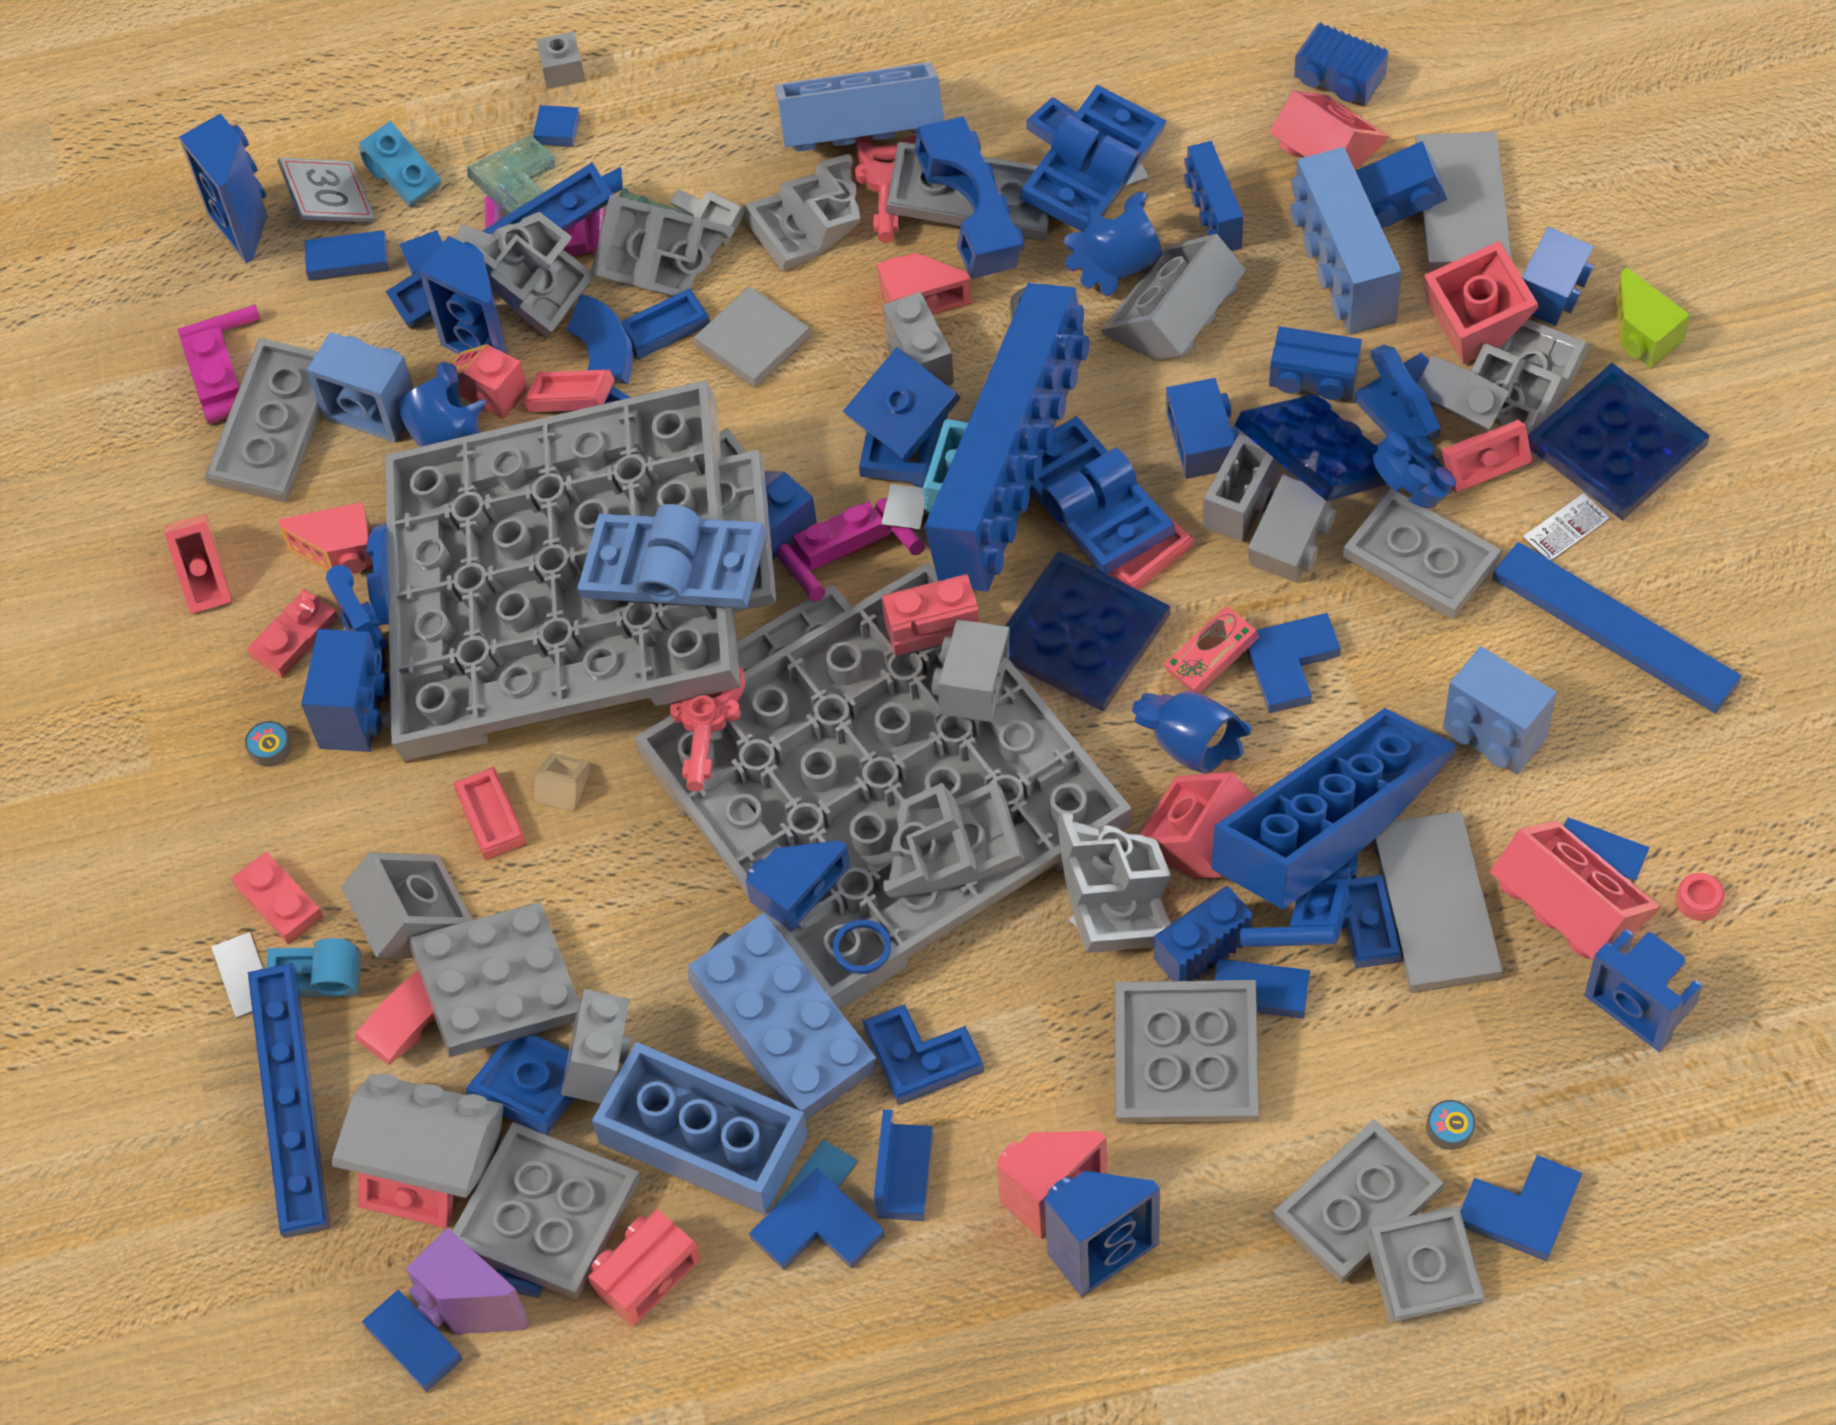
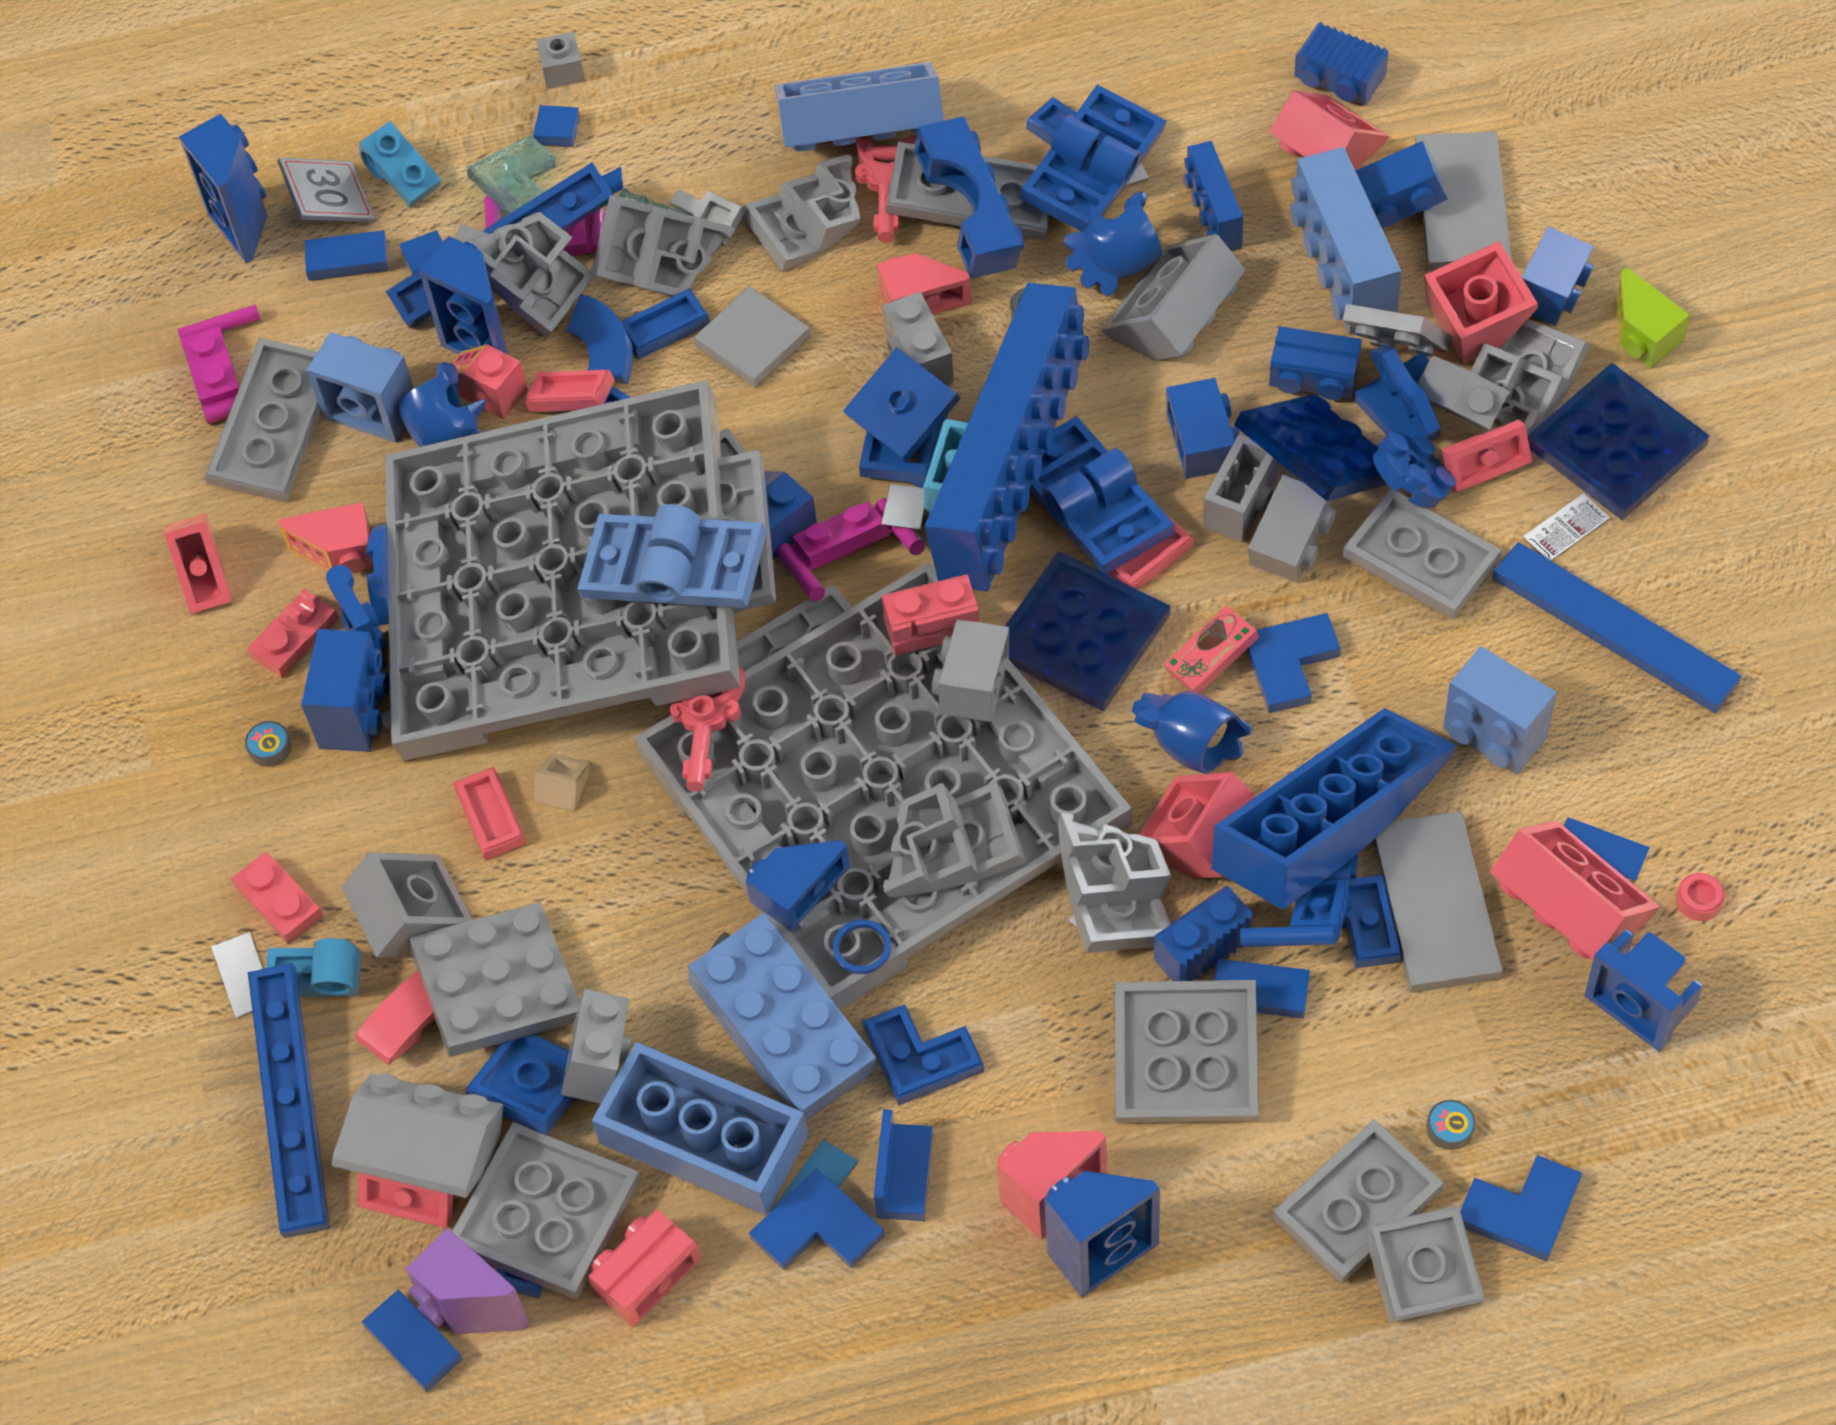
(1399, 328): none -> light grey plate

